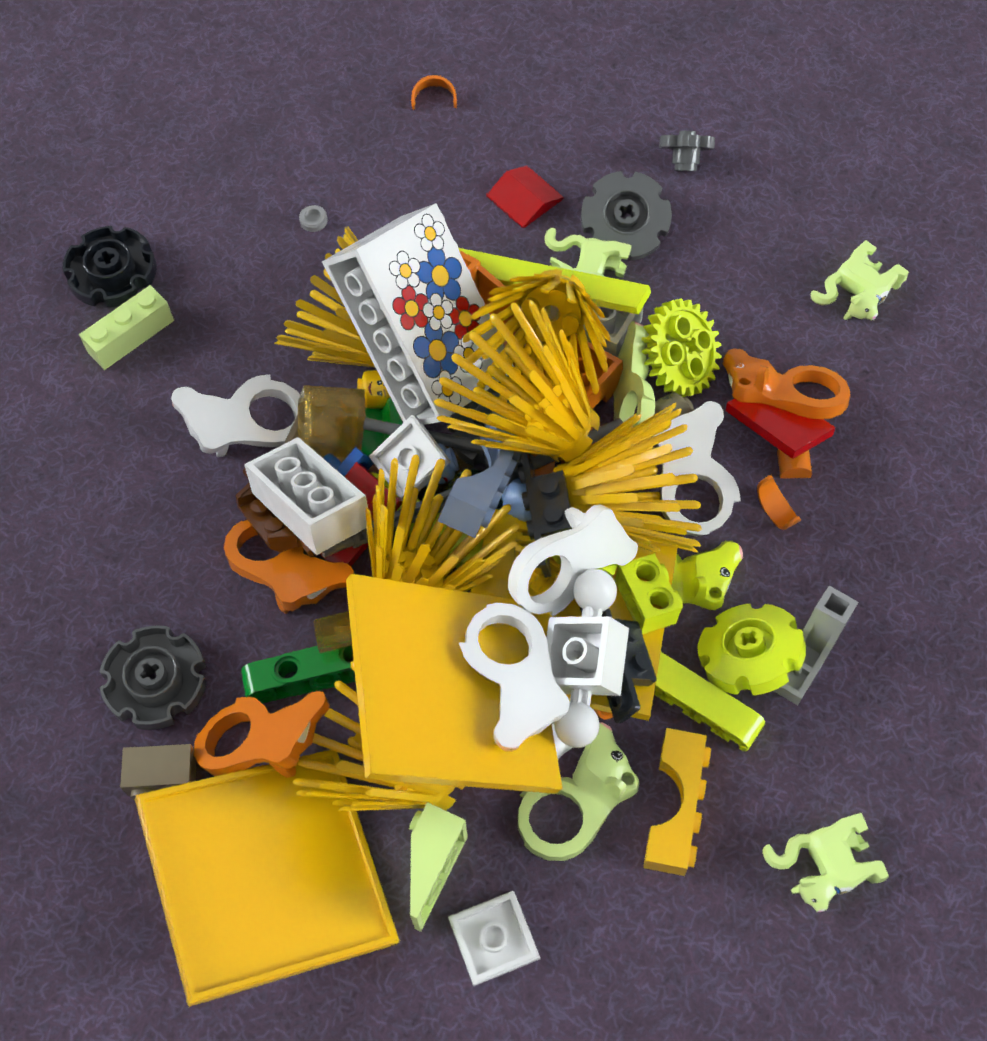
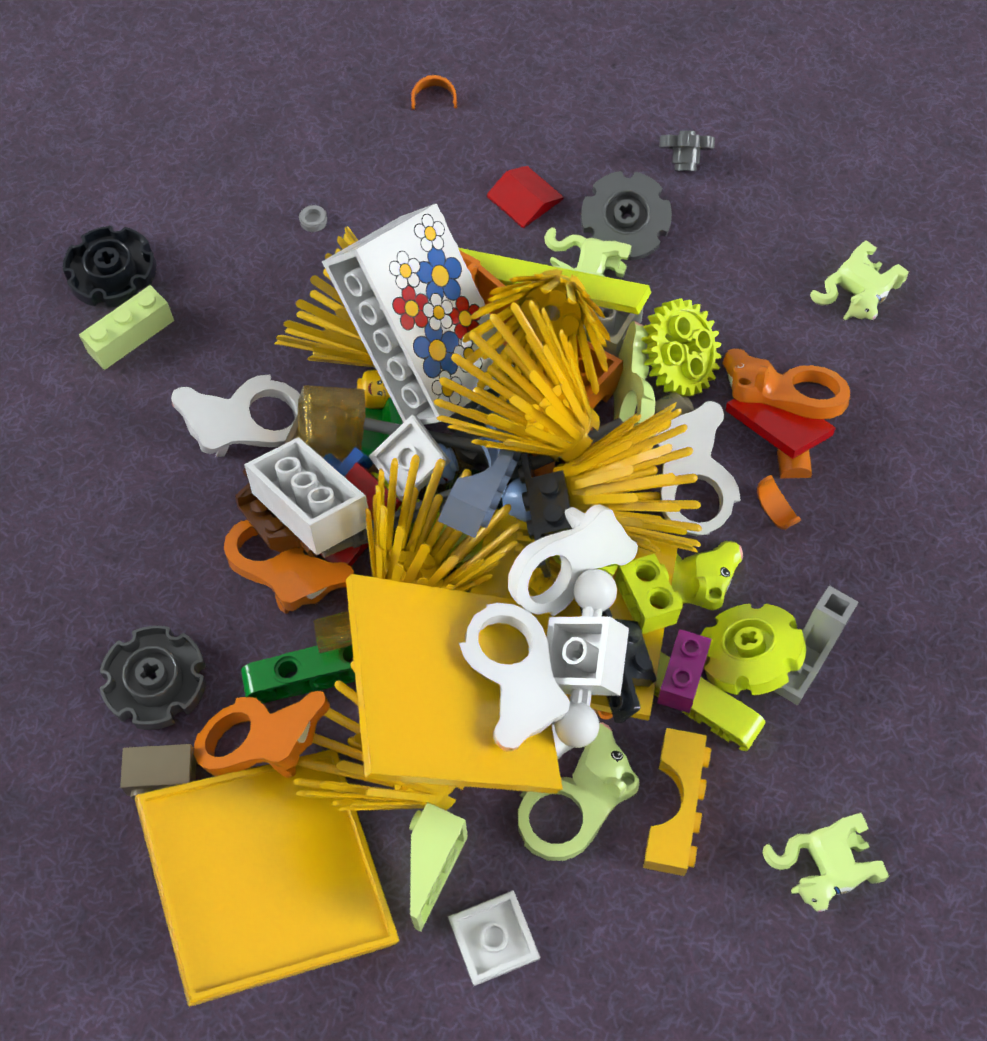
(684, 671): none -> magenta brick

